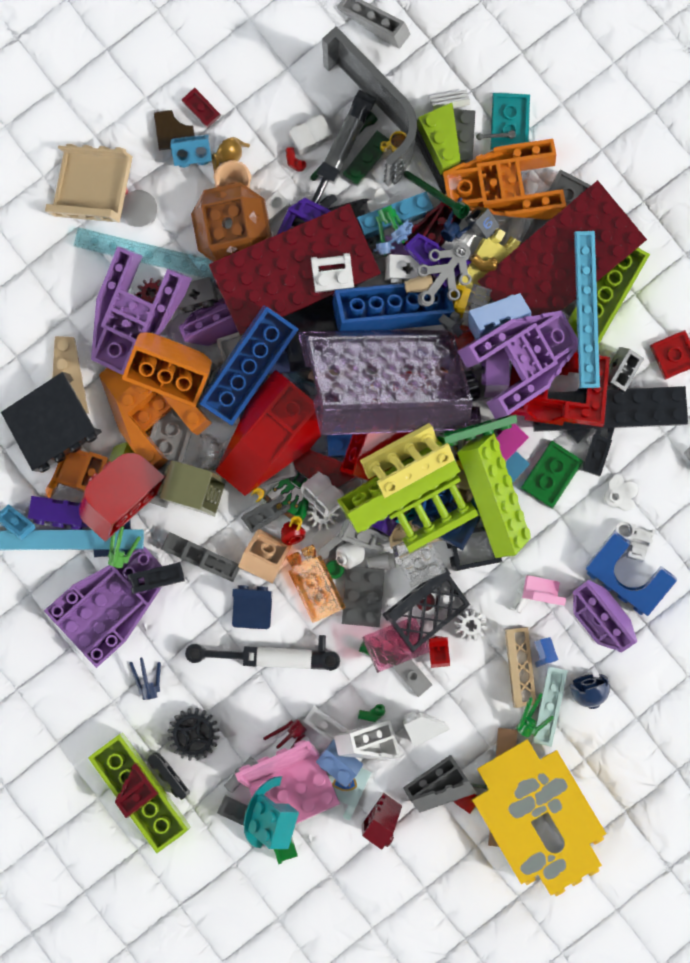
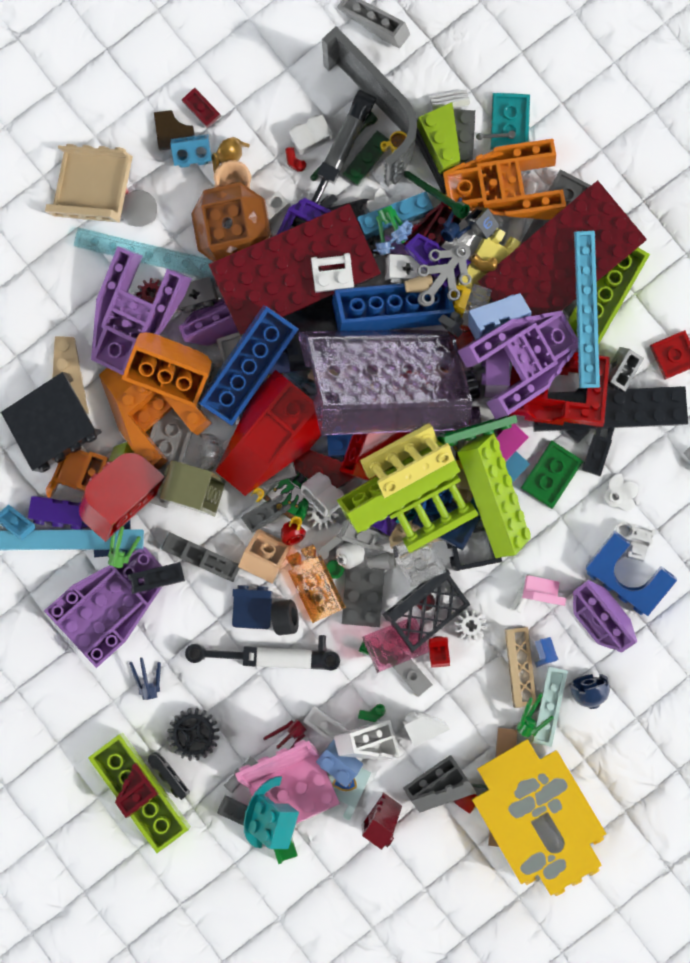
(284, 617): none -> black tyre

